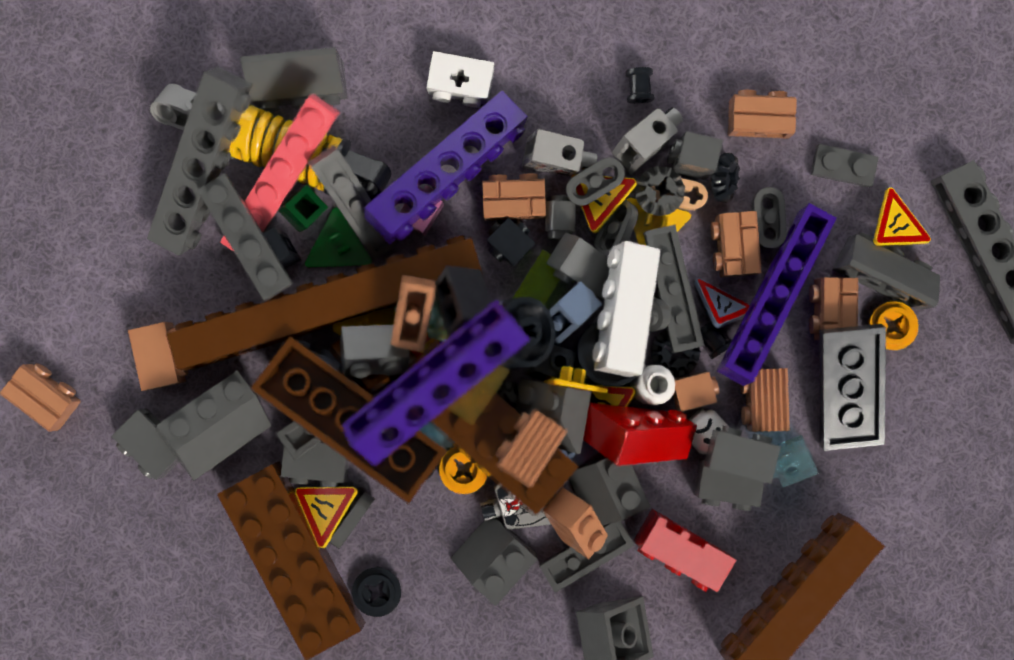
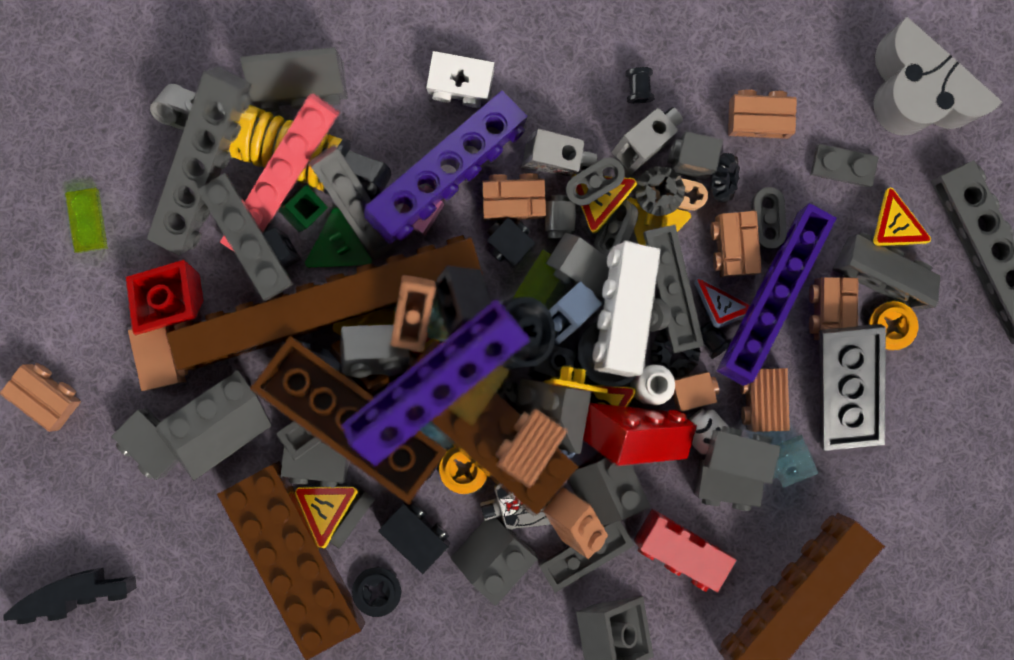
(61, 595): none -> black slope
(86, 220): none -> clear neon green plate
(163, 296): none -> red slope
(415, 536): none -> black brick
(925, 84): none -> light grey brick

